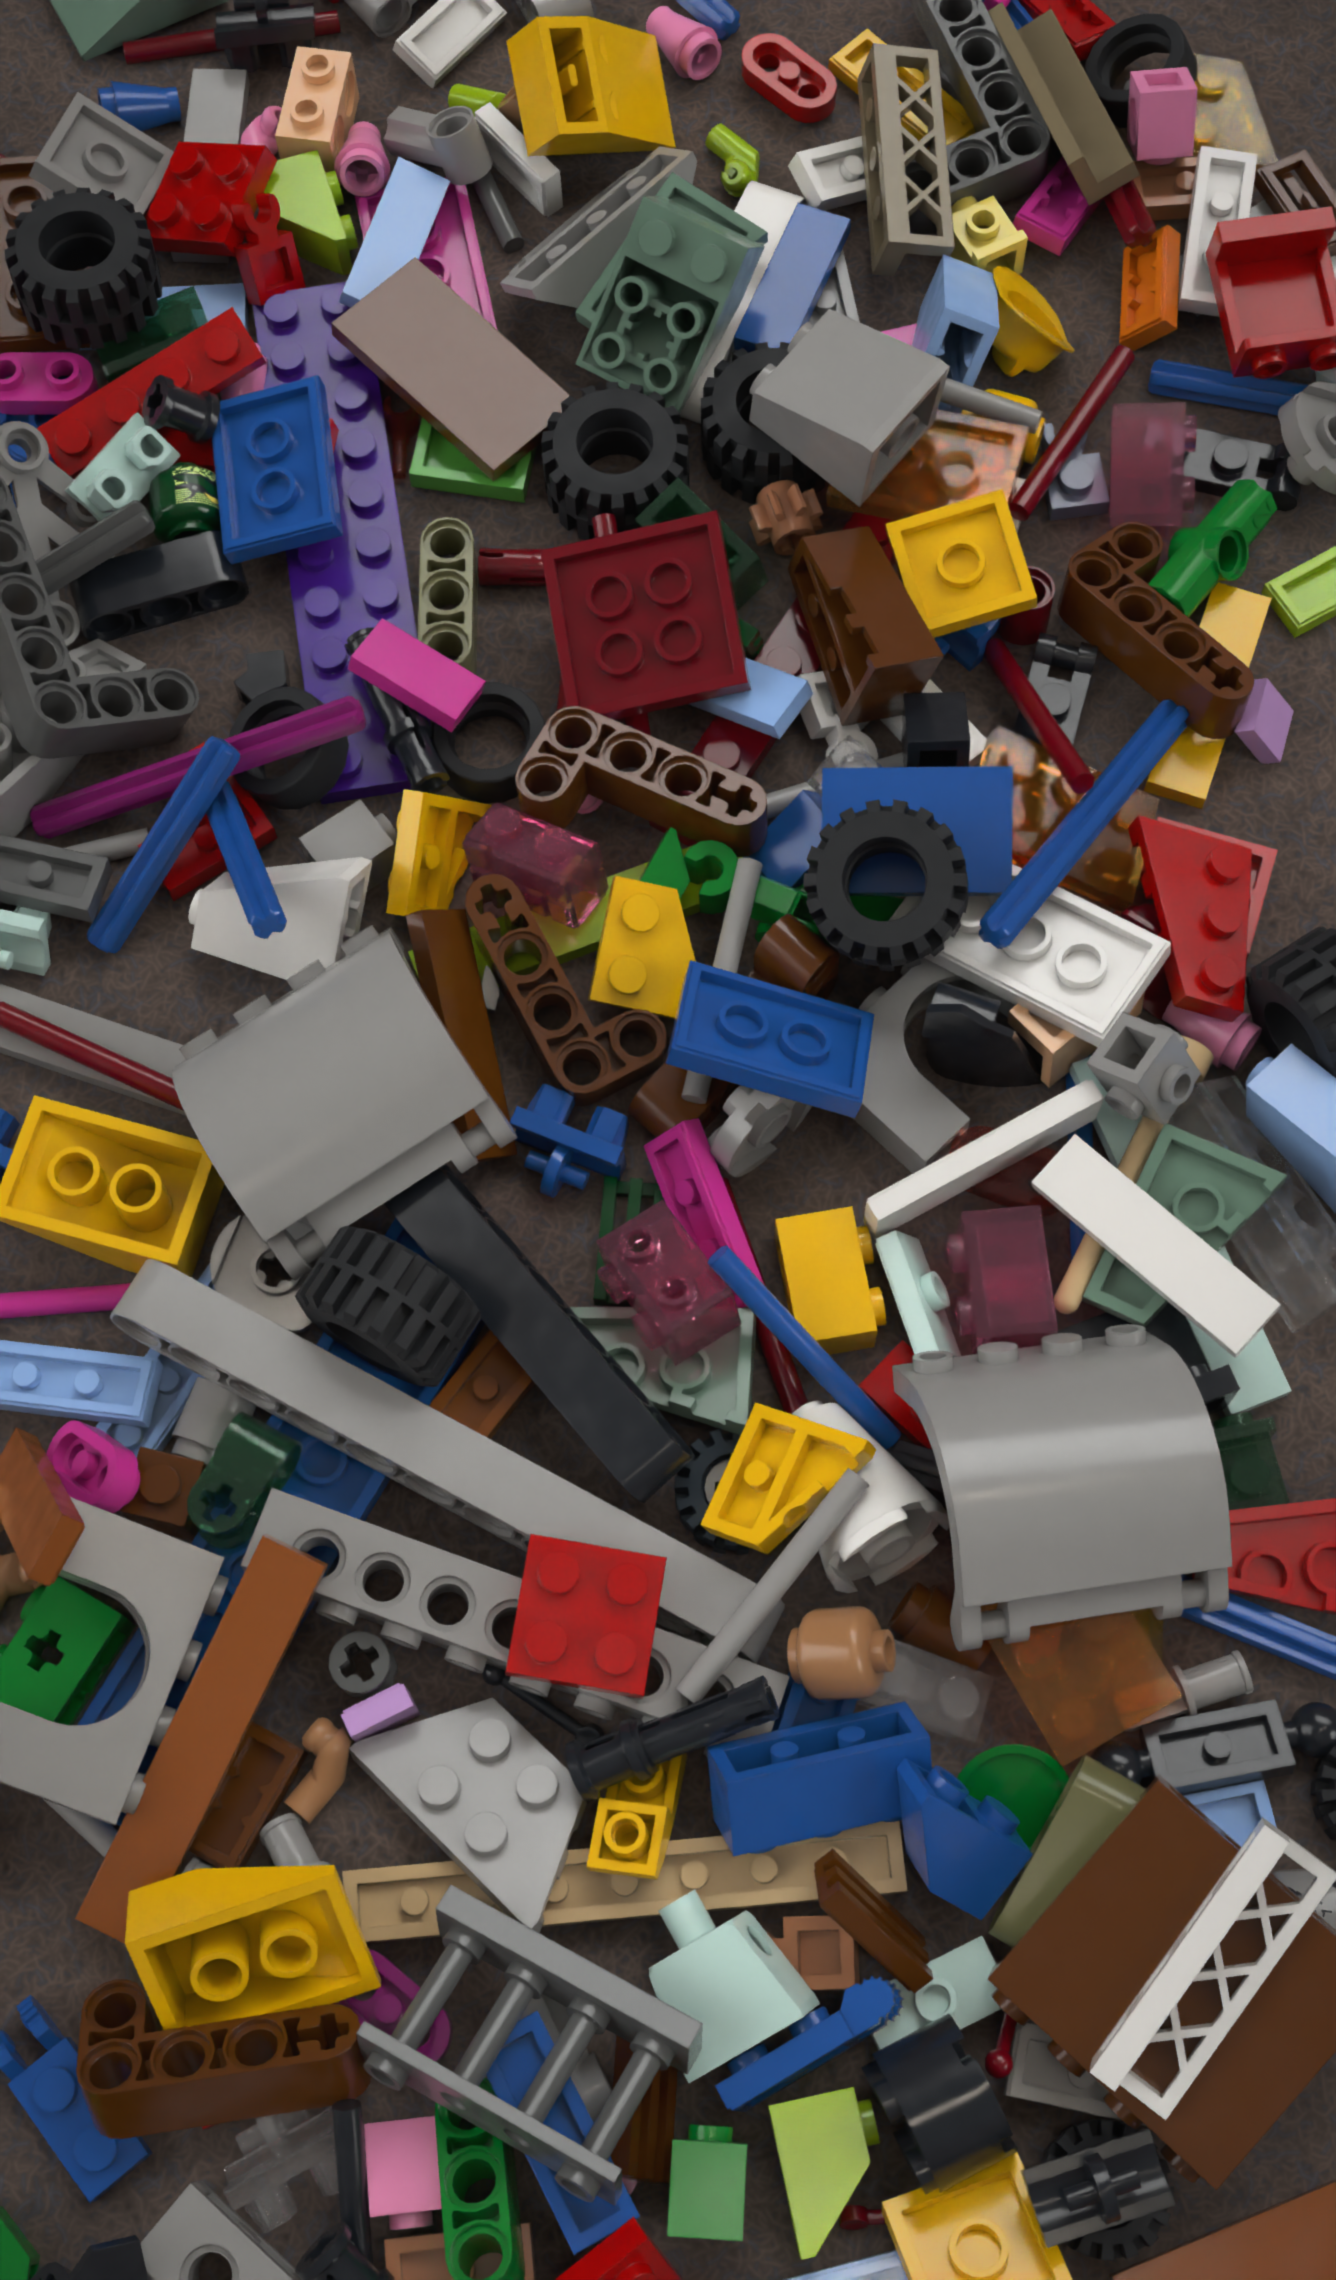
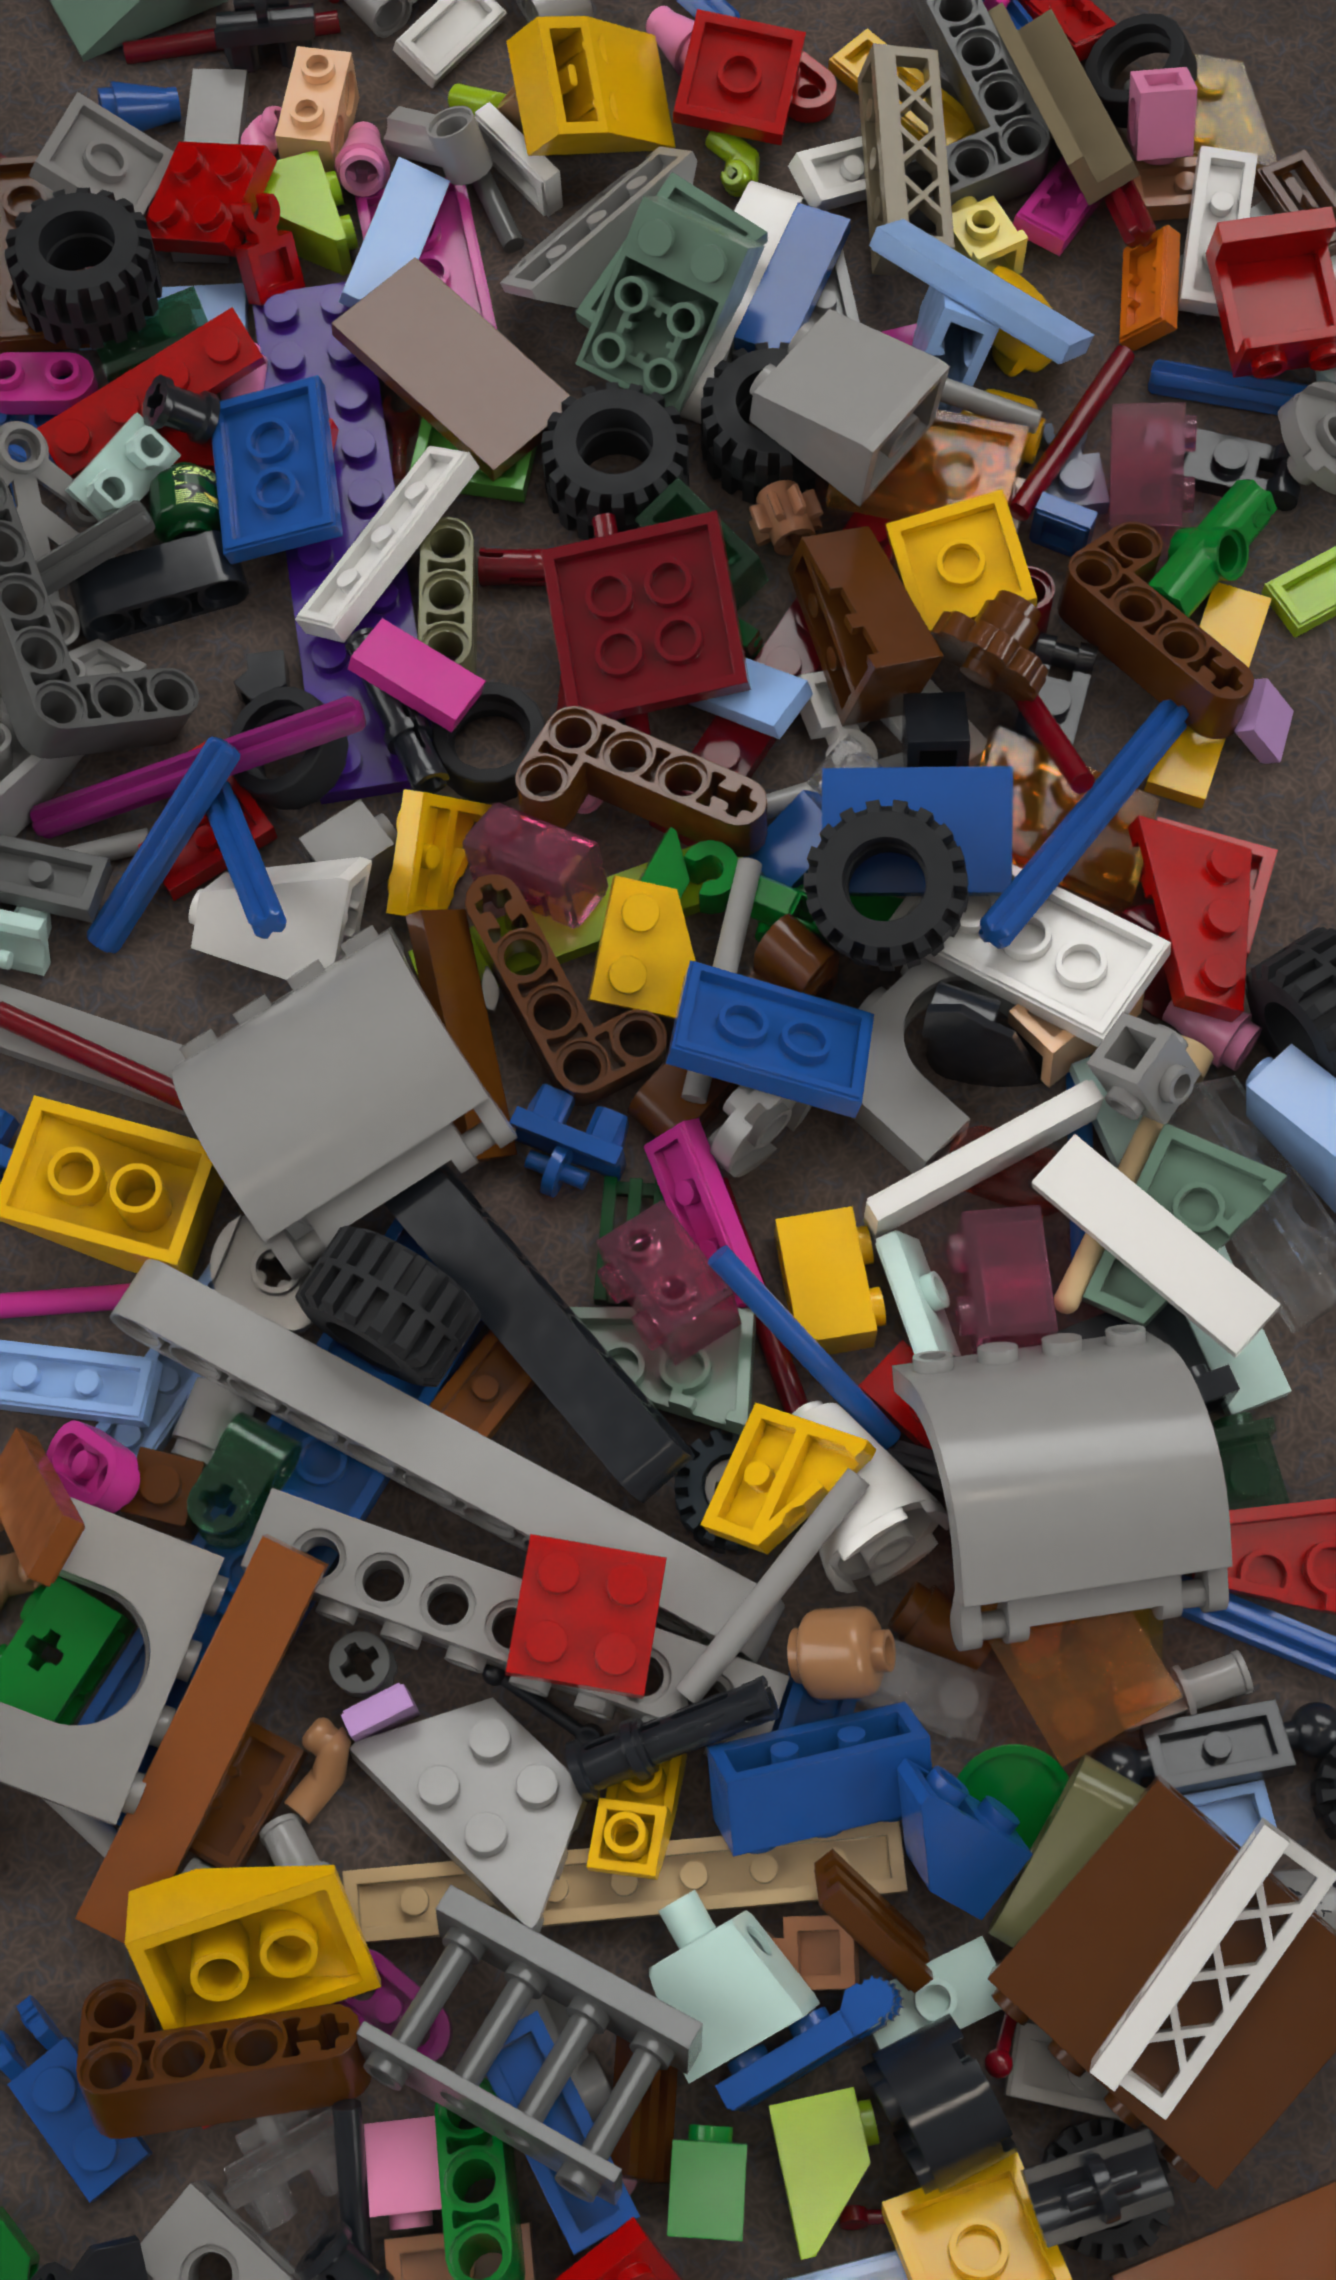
(386, 543): none -> white tile
(739, 77): none -> red plate
(981, 291): none -> light blue tile
(995, 645): none -> reddish brown plant
(1062, 525): none -> blue tile

